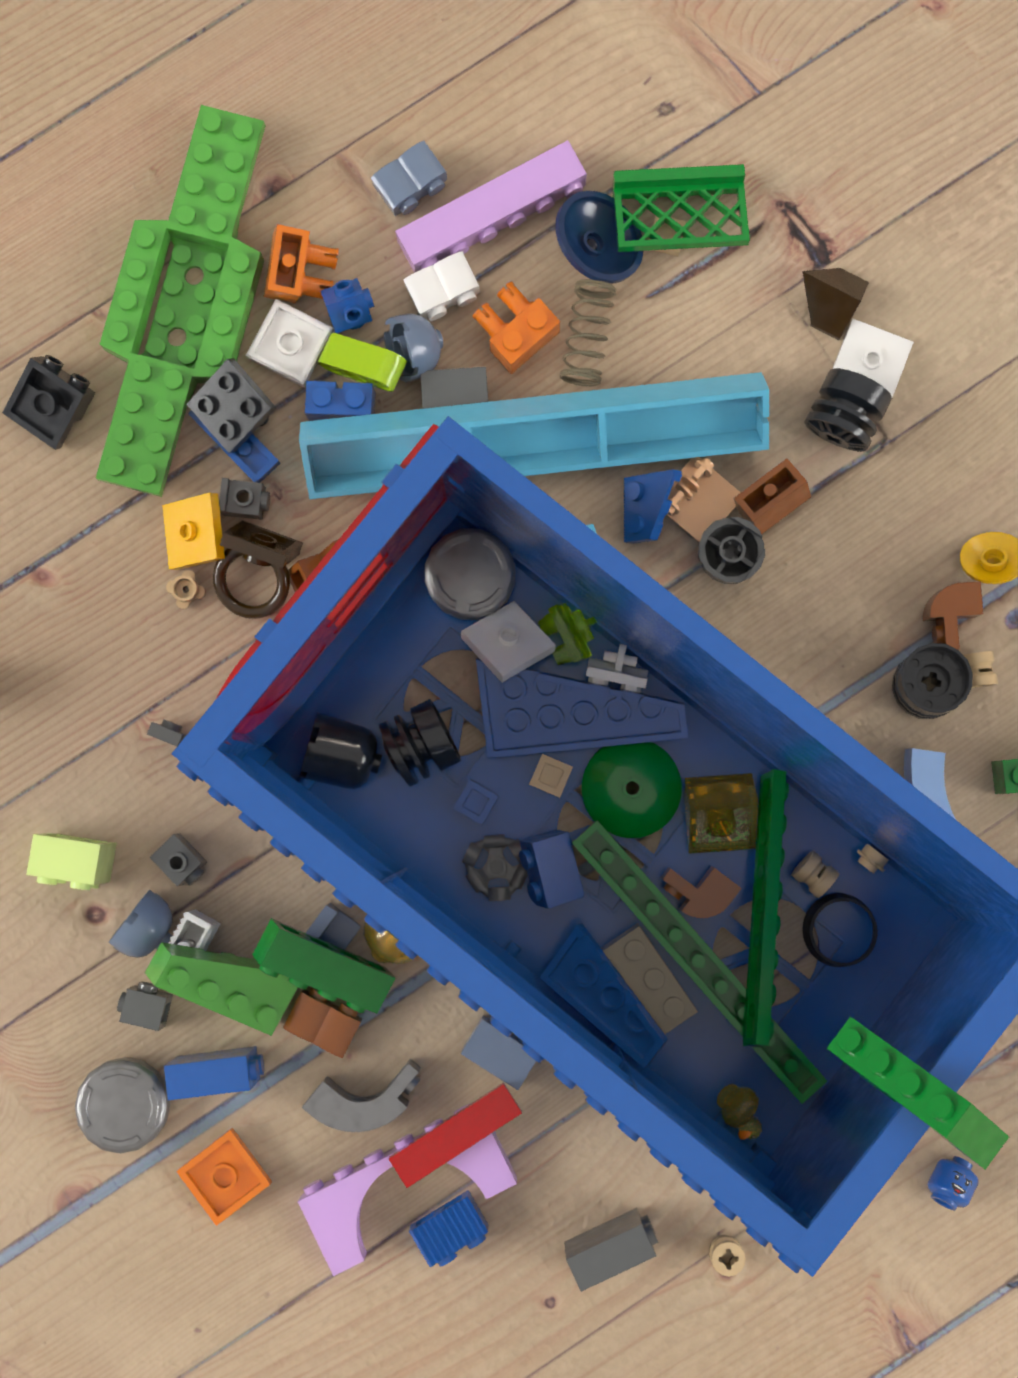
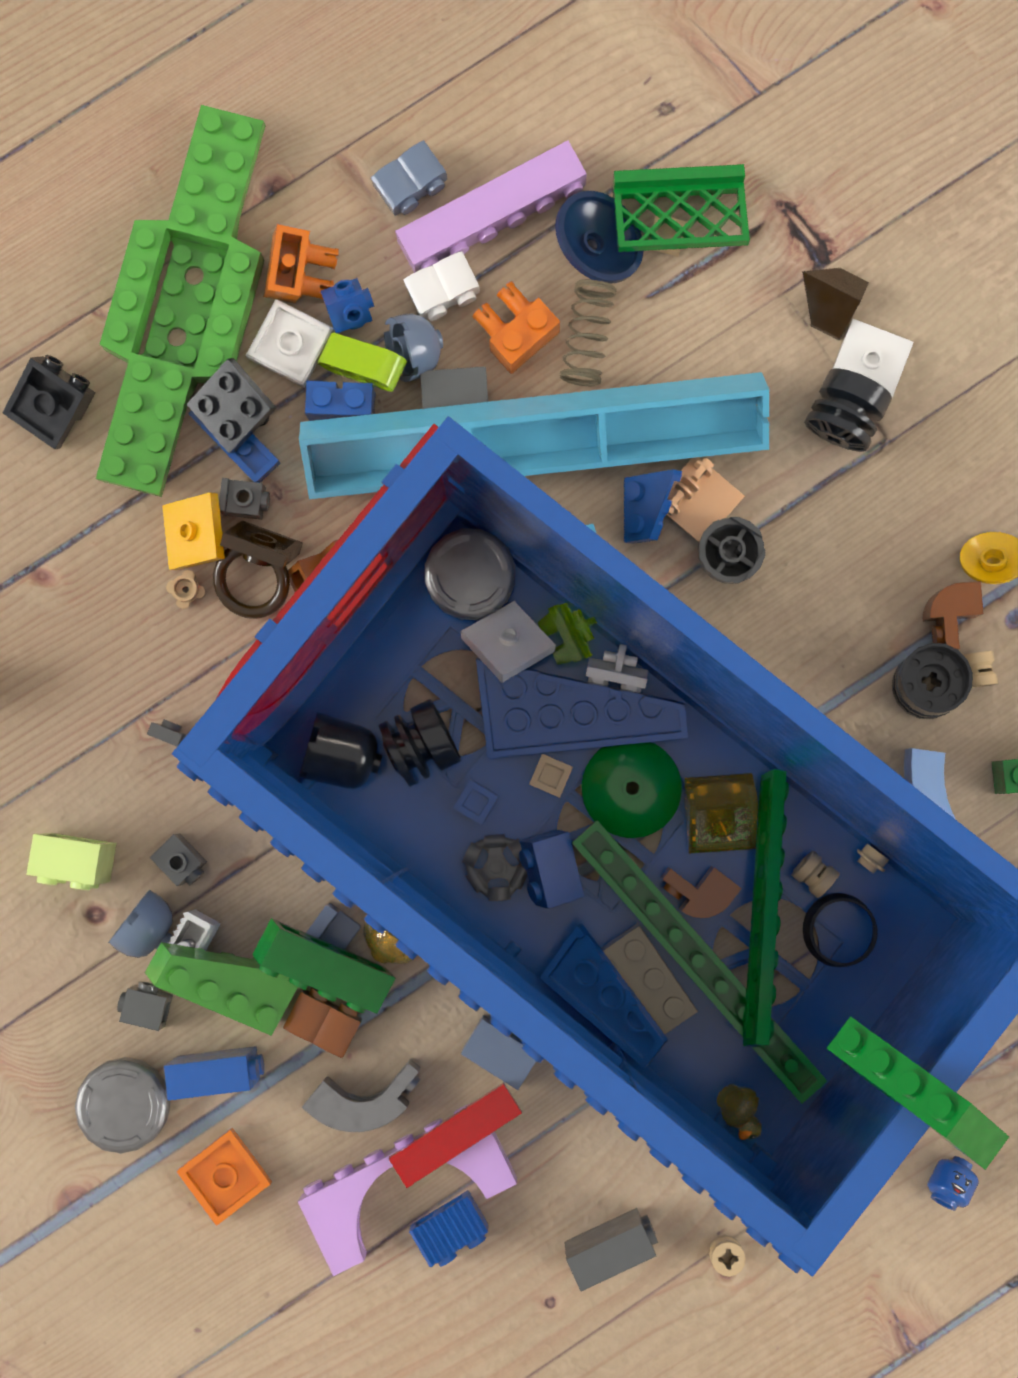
(773, 496): dark orange brick -> none

